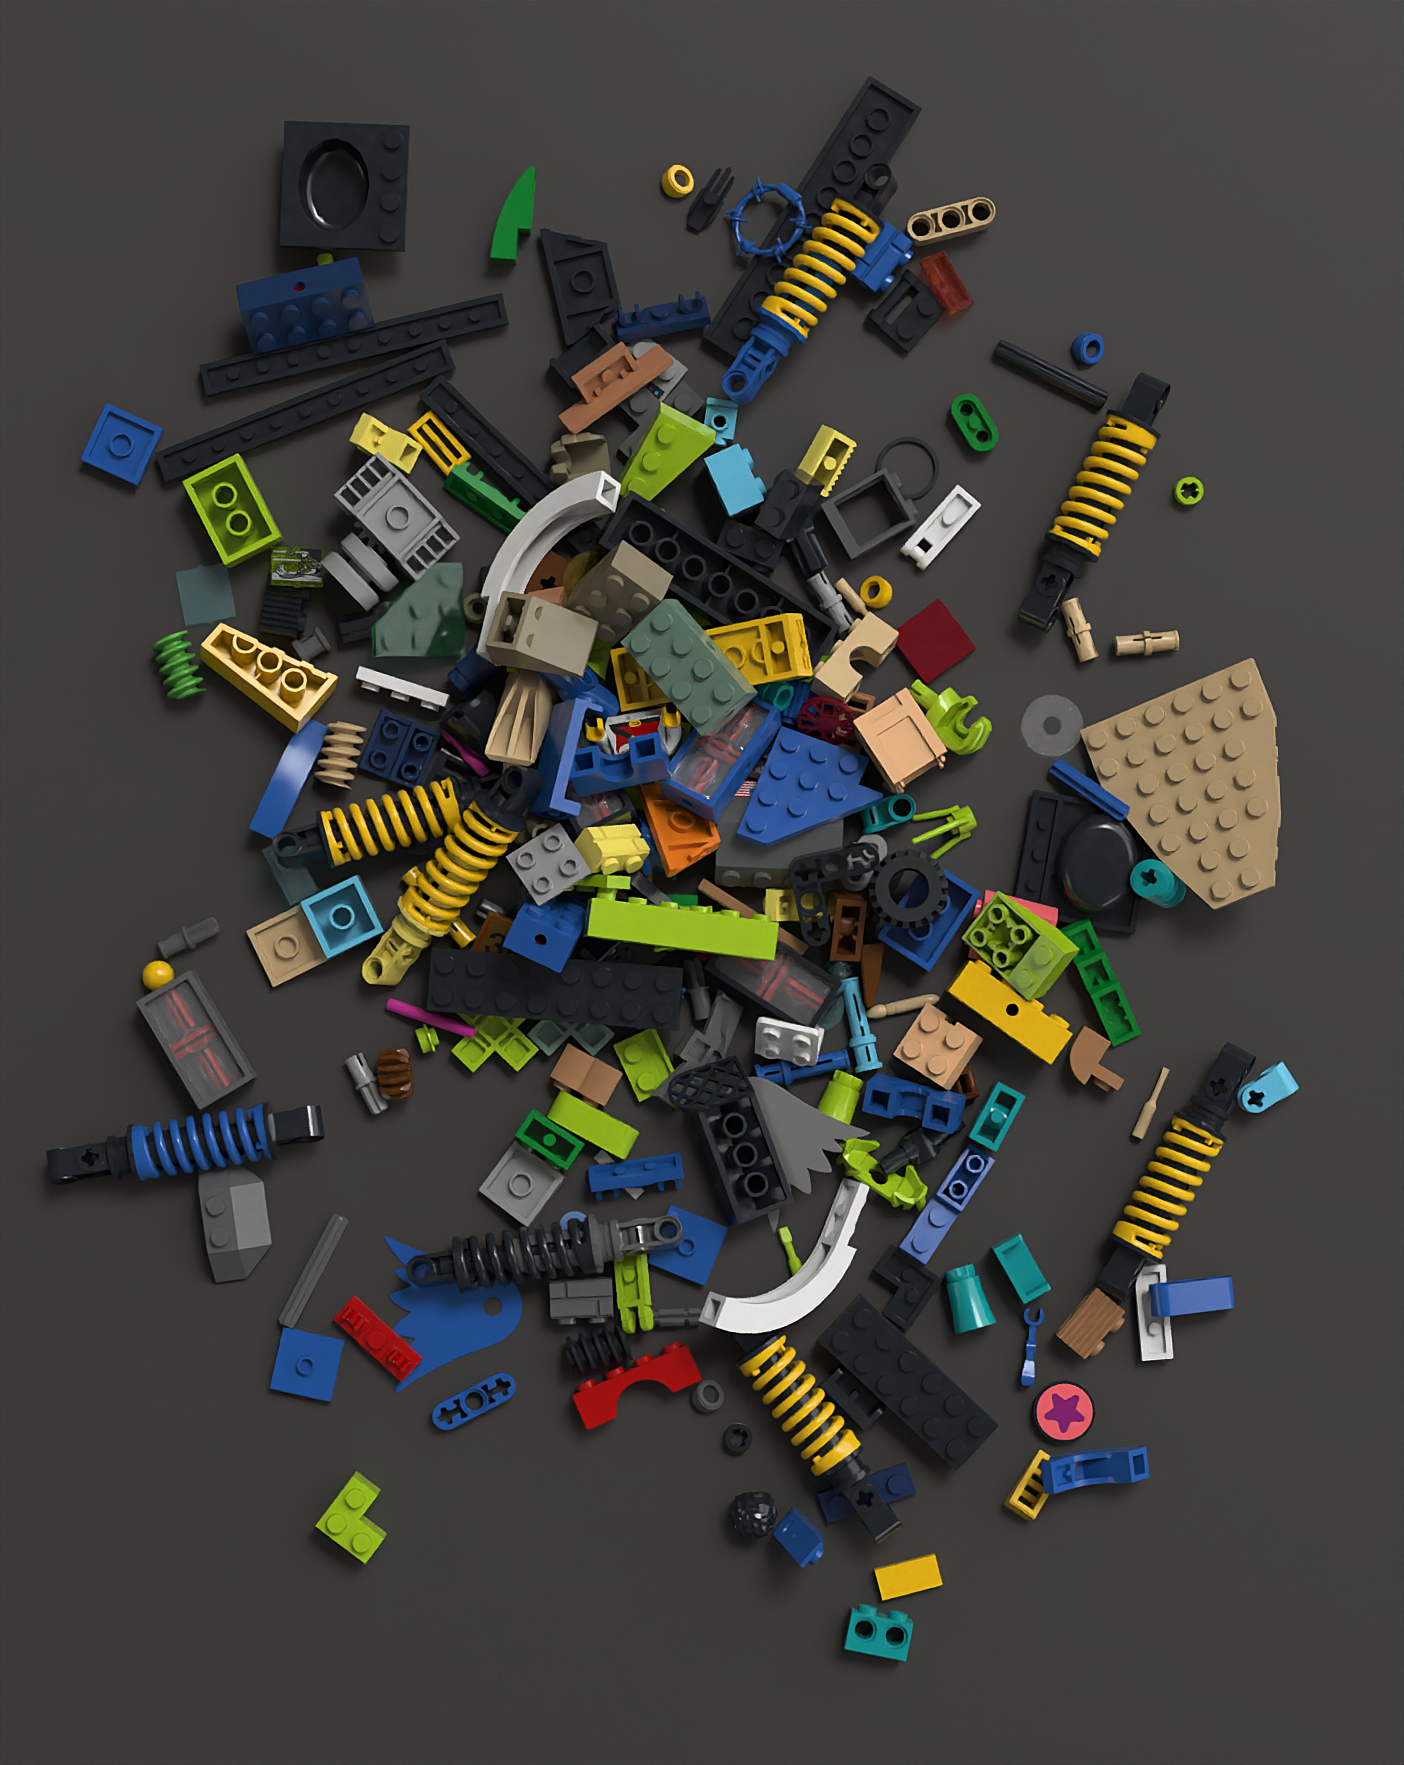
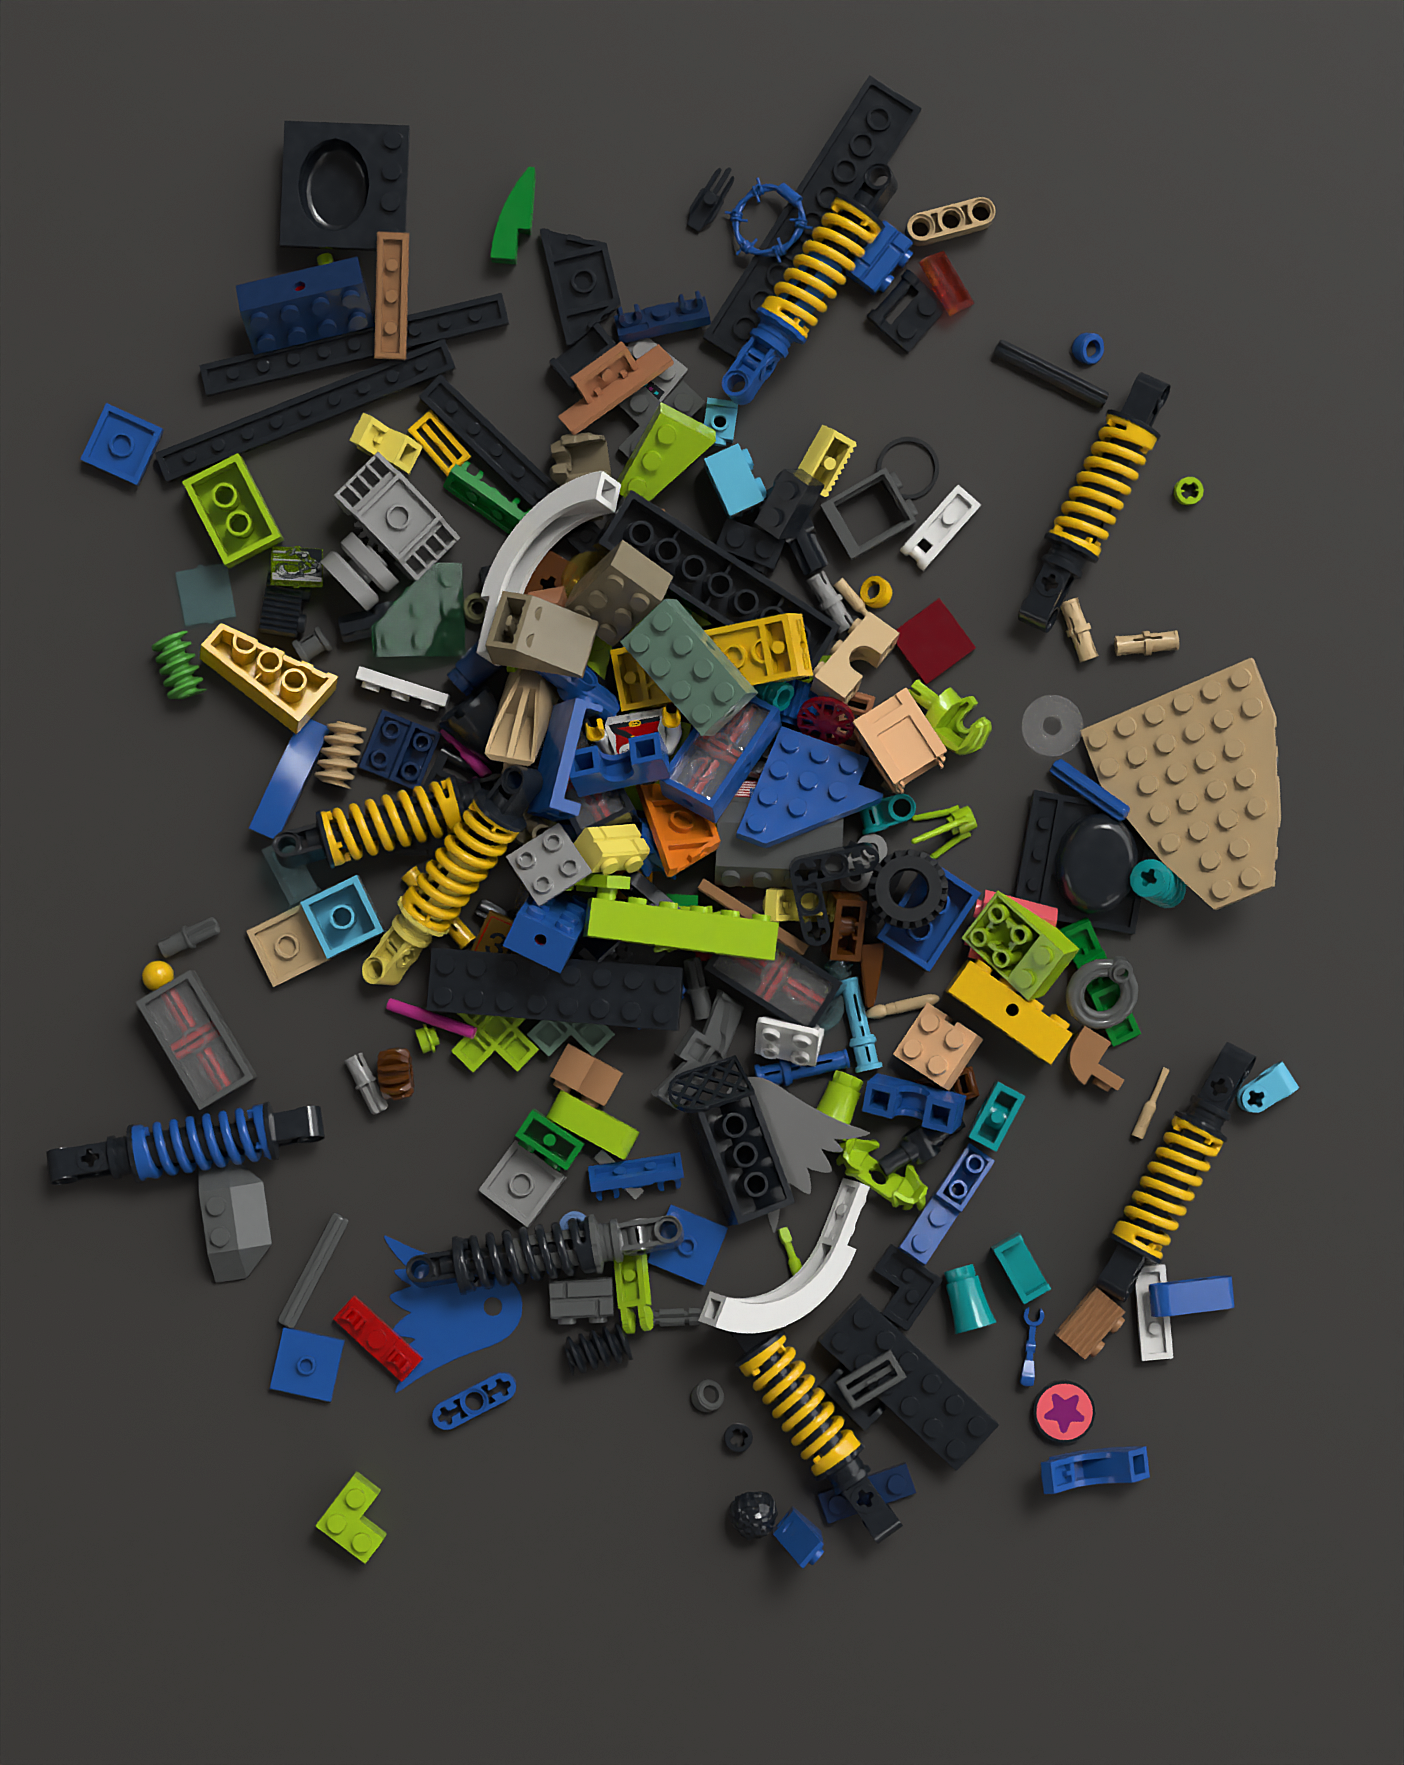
(391, 295): none -> medium nougat tile
(644, 1062): lime plate -> none
(671, 187): yellow piece -> none
(673, 1368): red arch -> none
(865, 1368): none -> dark grey tile
(876, 1641): teal brick -> none
(908, 1576): yellow tile -> none
(973, 424): green plate -> none
(1018, 1490): yellow slope -> none
(1094, 970): none -> dark grey piece

